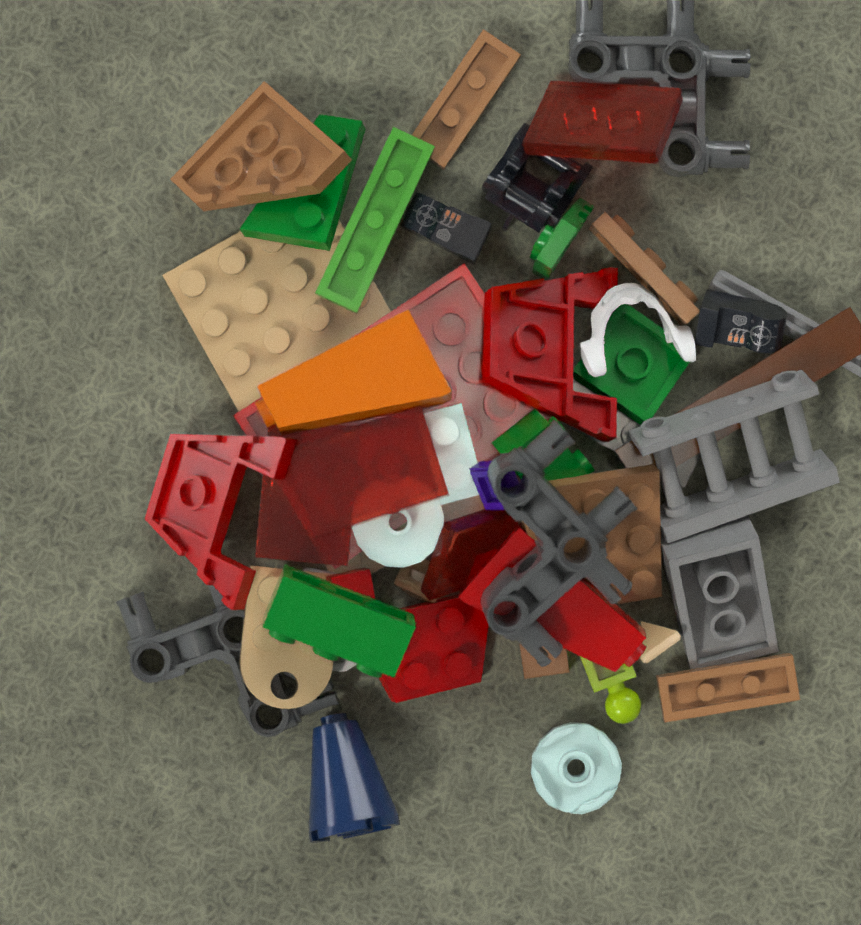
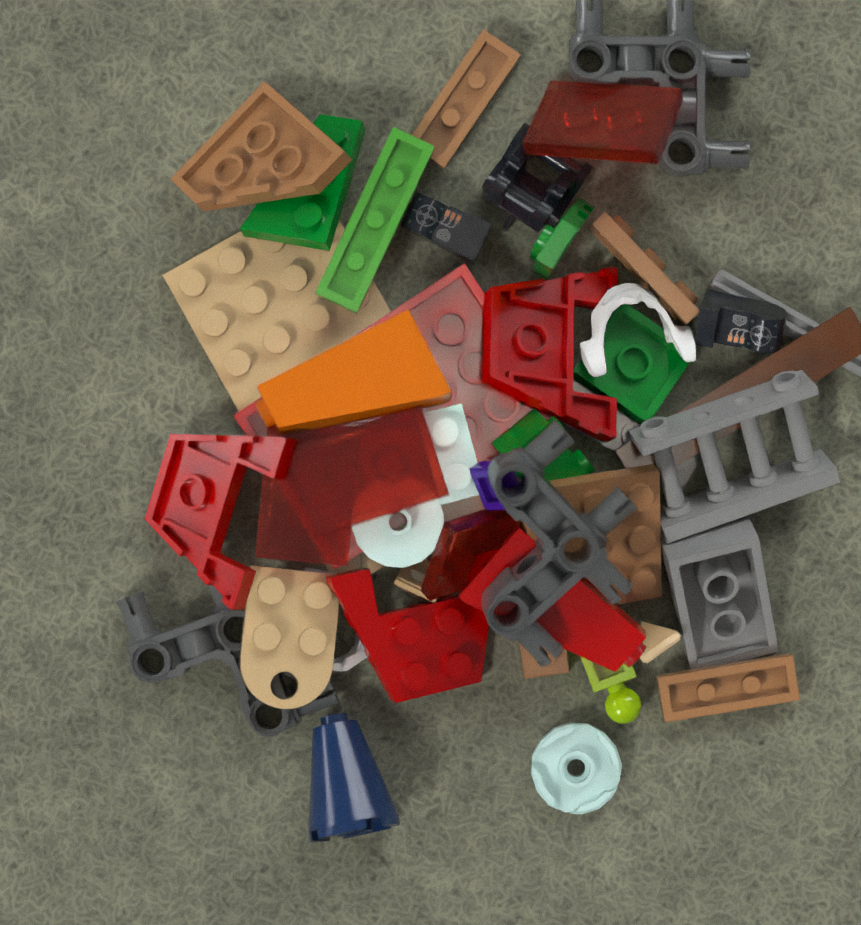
(338, 622): green brick -> none

